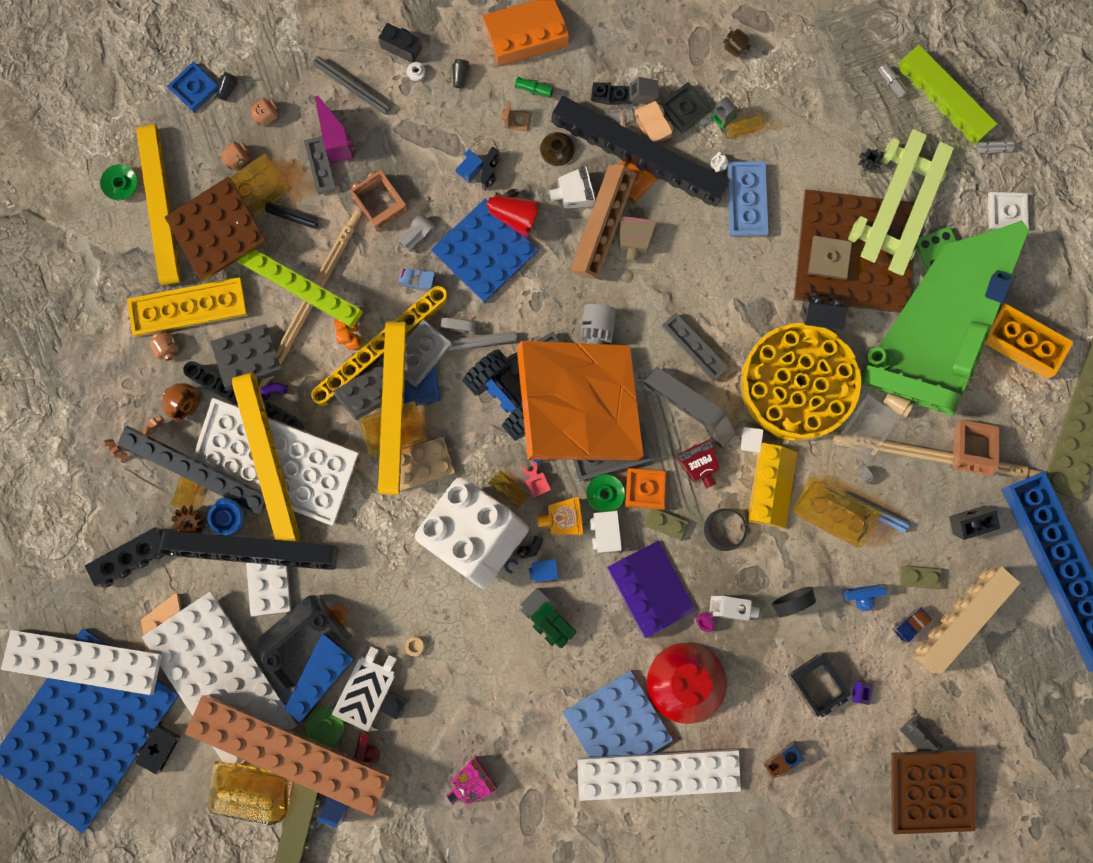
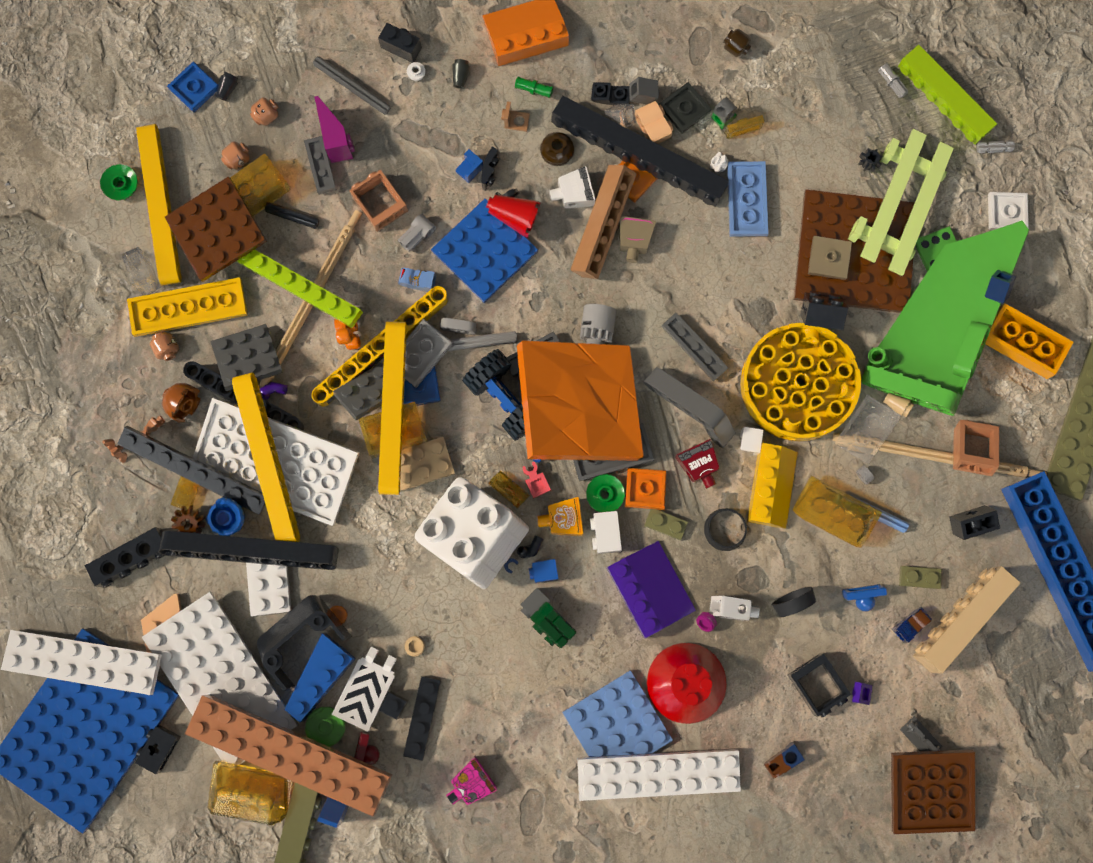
(422, 718): none -> black plate

